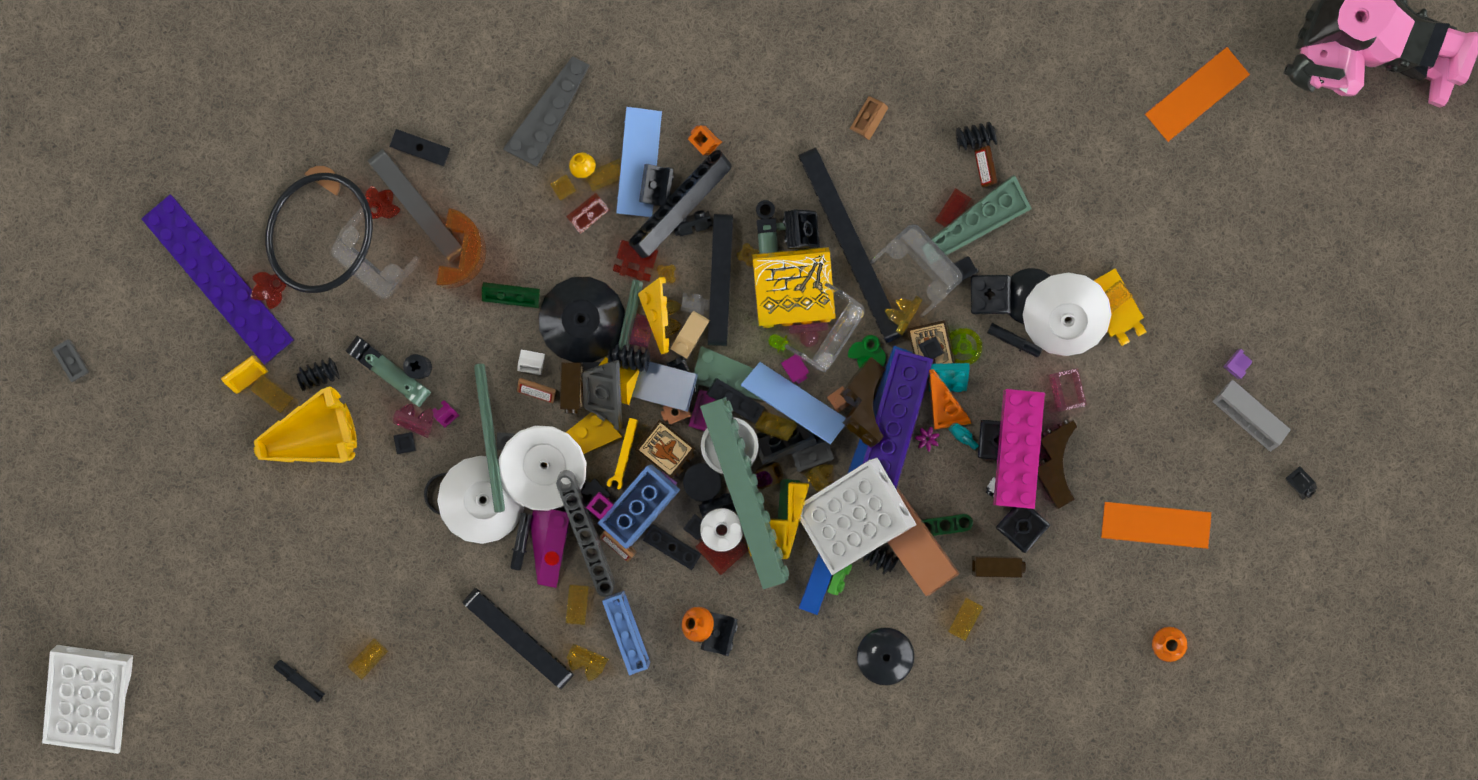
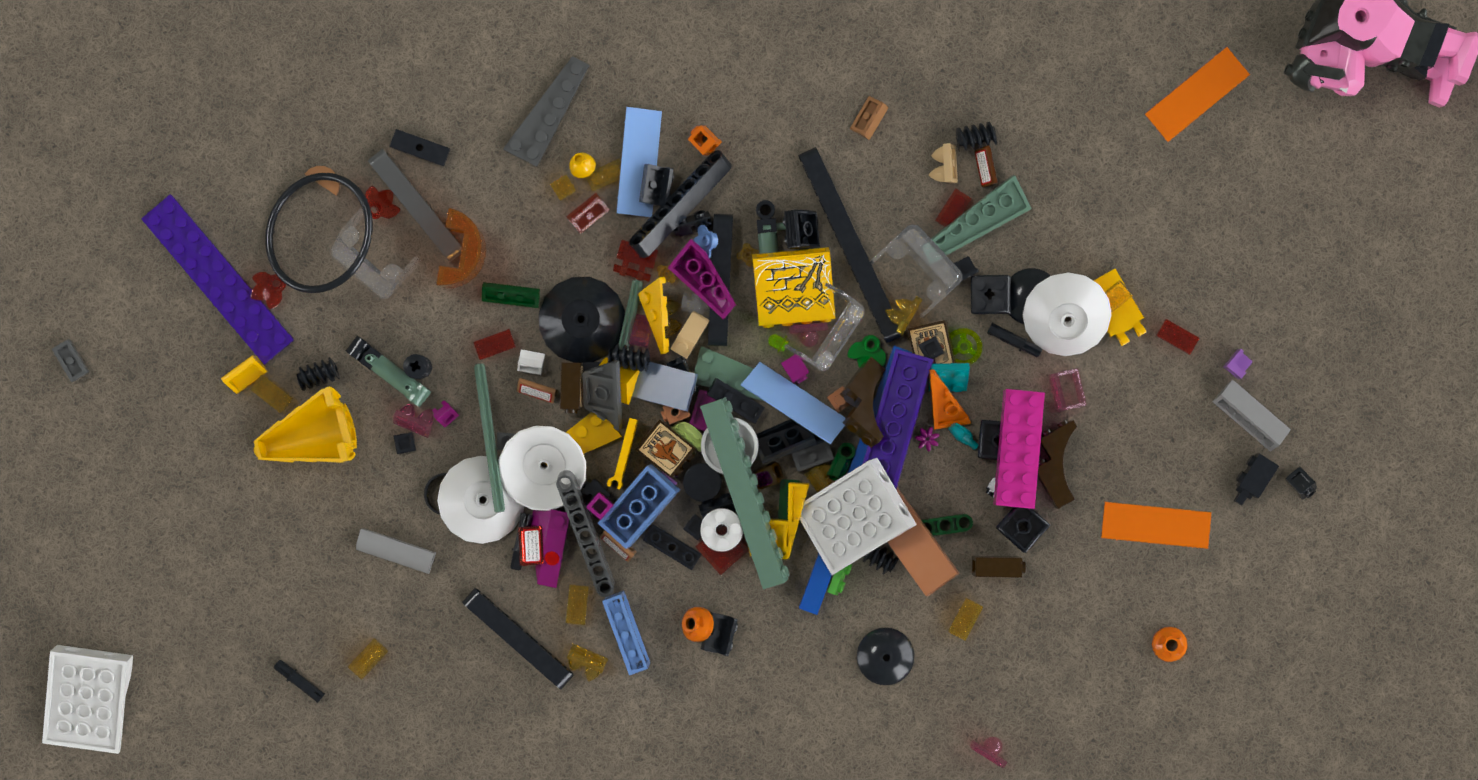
(395, 550): none -> light grey brick
(494, 344): none -> clear red plate
(531, 545): none -> slope
(688, 433): none -> yellowish green tile
(699, 274): none -> magenta wedge
(706, 239): none -> medium blue plate
(776, 426): clear yellow plate -> none
(841, 463): none -> dark green piece
(947, 172): none -> tan tile
(990, 750): none -> clear pink tile
(1177, 336): none -> clear red plate
(1255, 478): none -> black hinge

